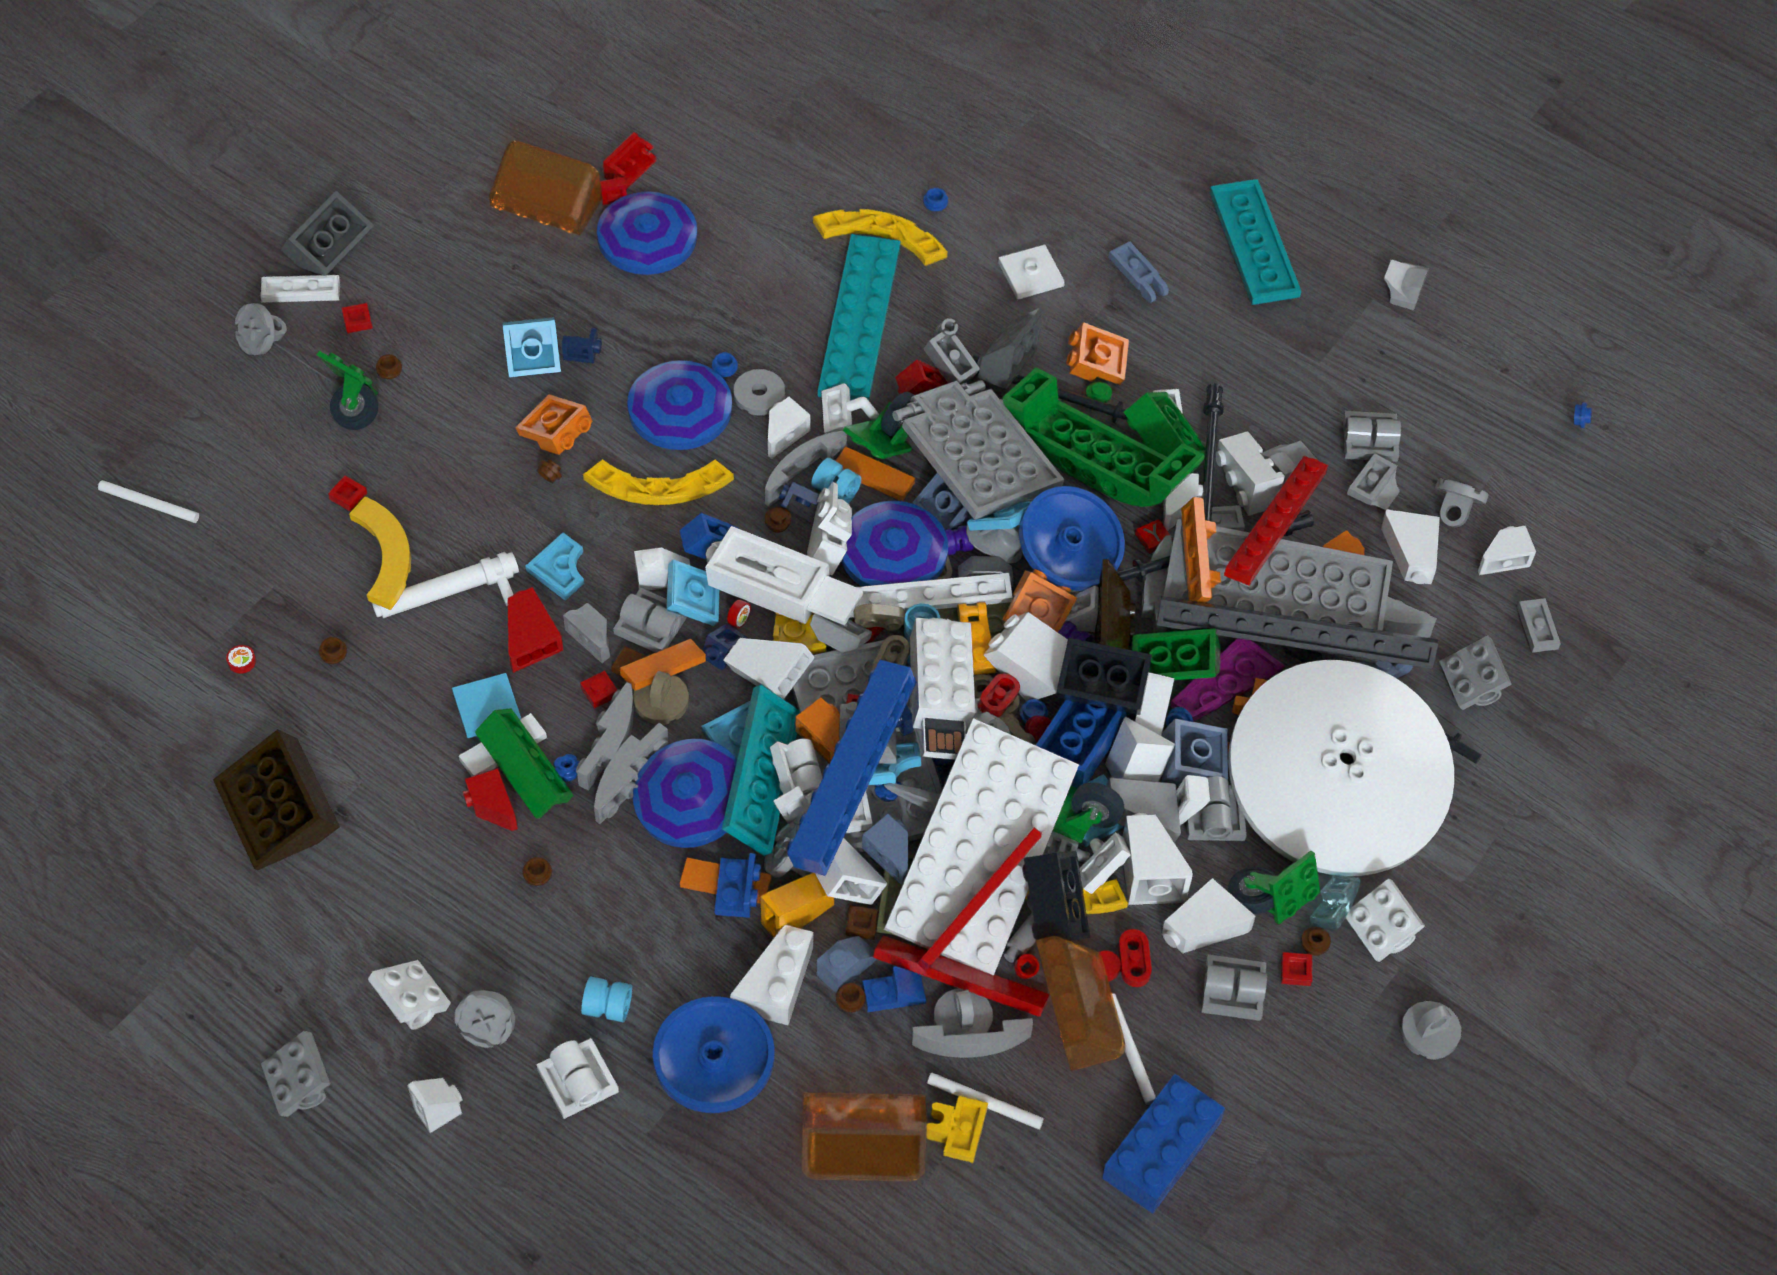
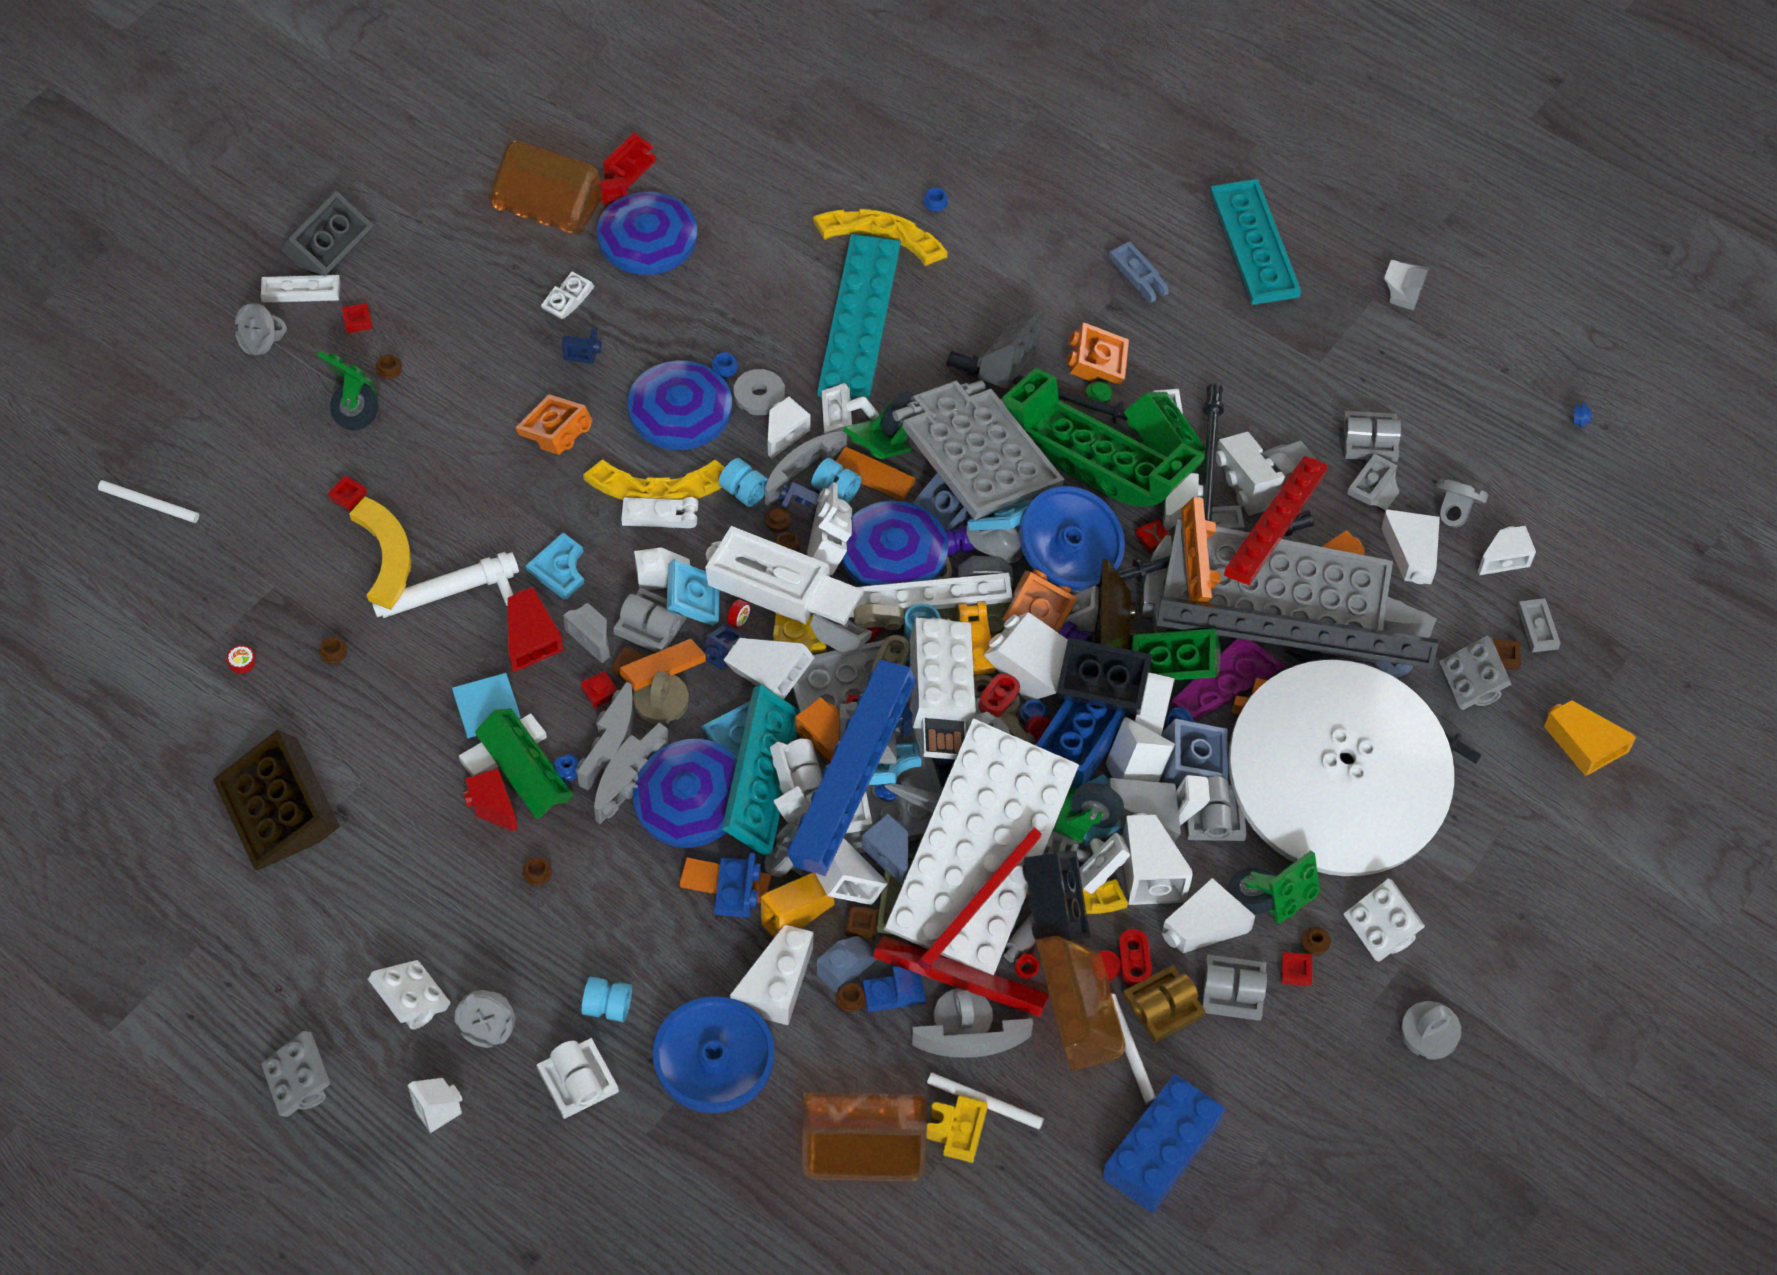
(531, 347): medium azure slope -> none
(549, 470): reddish brown plate -> none
(568, 297): none -> white slope
(660, 512): none -> white plate
(701, 533): blue slope -> none
(742, 481): none -> medium azure wheel
(789, 541): none -> reddish brown plate
(919, 378): red slope -> none
(950, 354): light grey hinge -> none
(1031, 272): white plate -> none
(1165, 1003): none -> pearl gold plate
(1337, 901): clear light blue slope -> none
(1509, 653): none -> reddish brown tile
(1587, 736): none -> light orange slope

